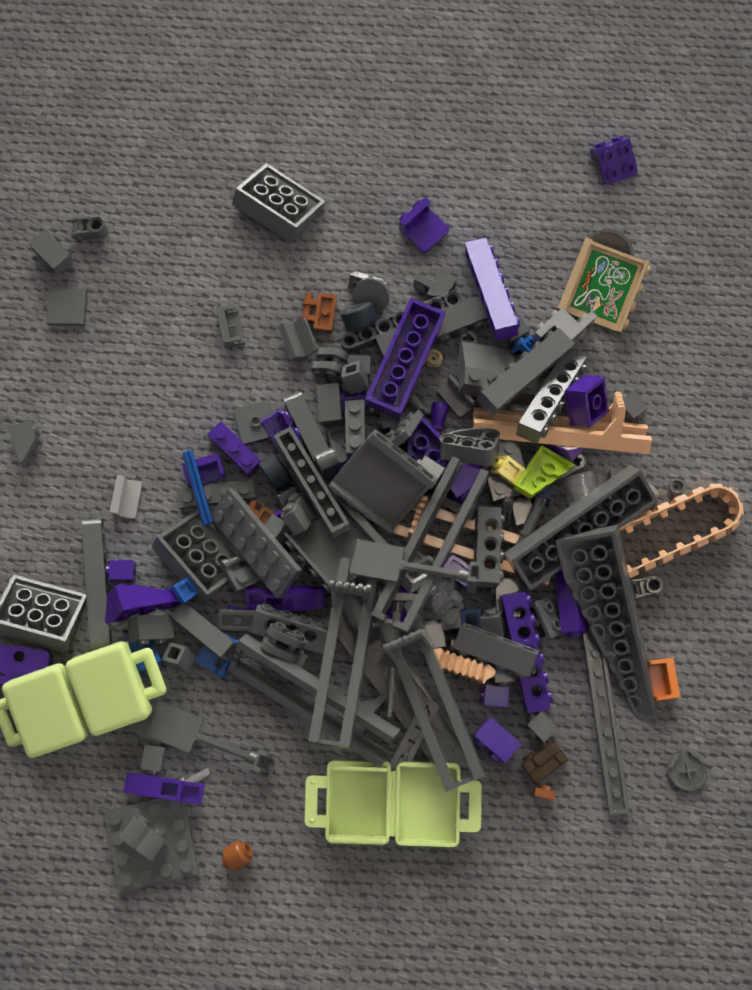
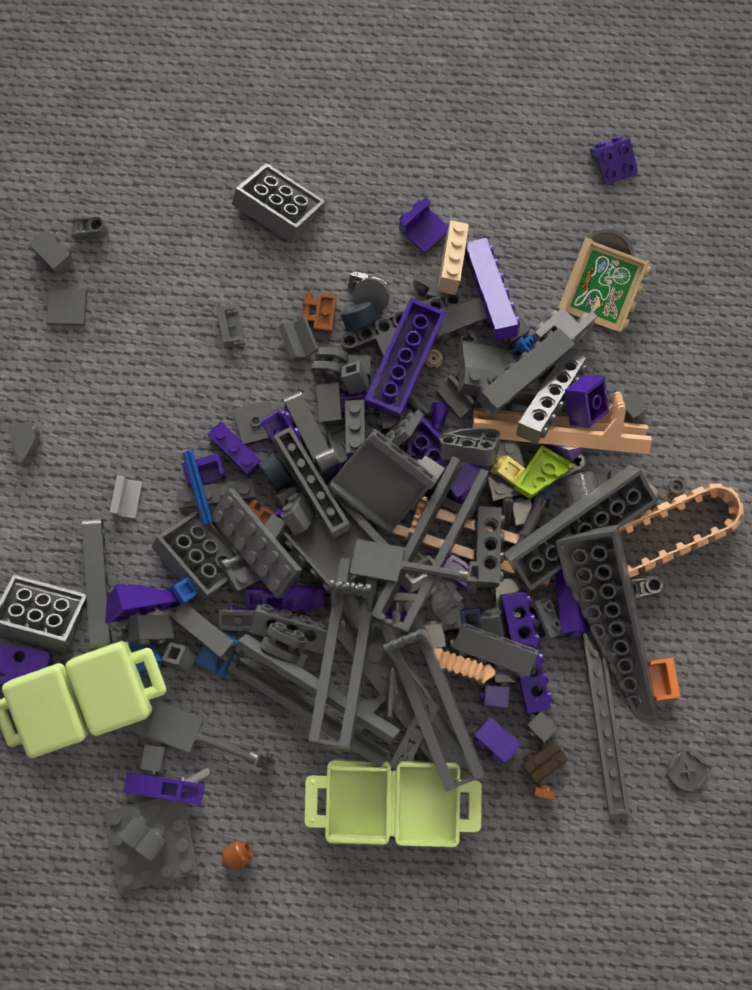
(121, 571): dark purple brick -> none
(453, 257): none -> tan brick

